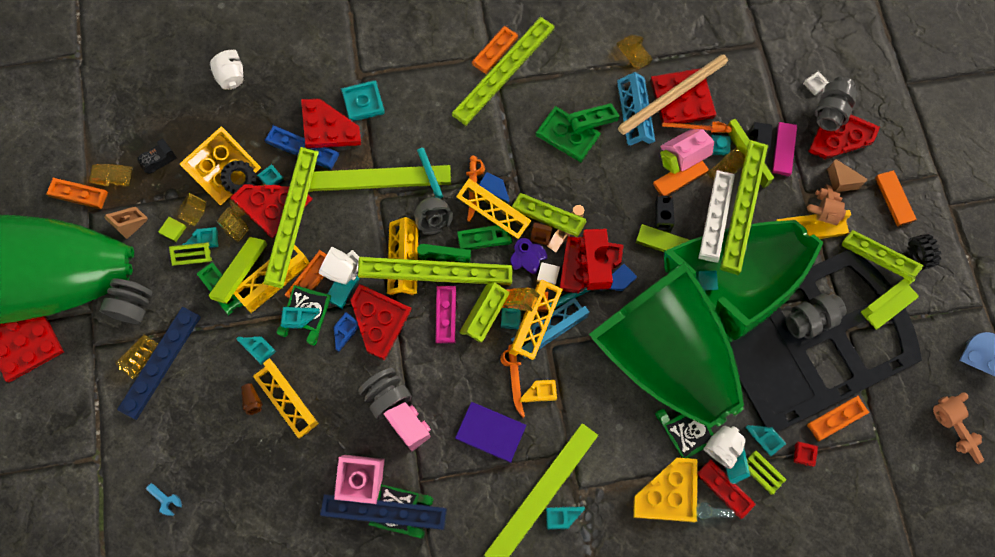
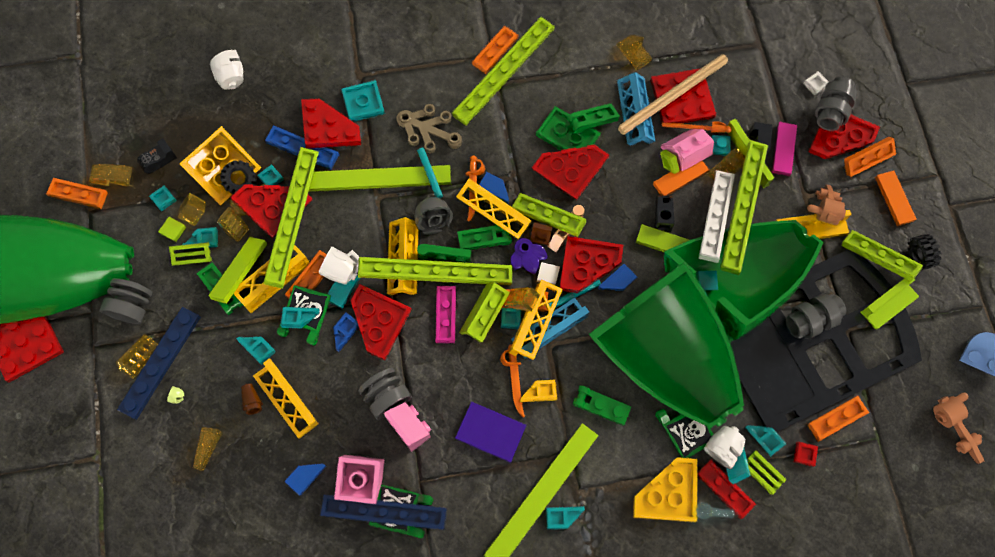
(126, 220): medium nougat slope -> none
(162, 198): none -> teal tile
(165, 501): dark azure bar -> none
(175, 395): none -> yellowish green hinge
(207, 442): none -> clear yellow slope
(304, 476): none -> blue tile
(427, 127): none -> dark tan plant
(571, 168): none -> red plate
(596, 275): red arch -> none
(602, 406): none -> green plate
(844, 178): medium nougat slope -> none
(870, 156): none -> orange plate

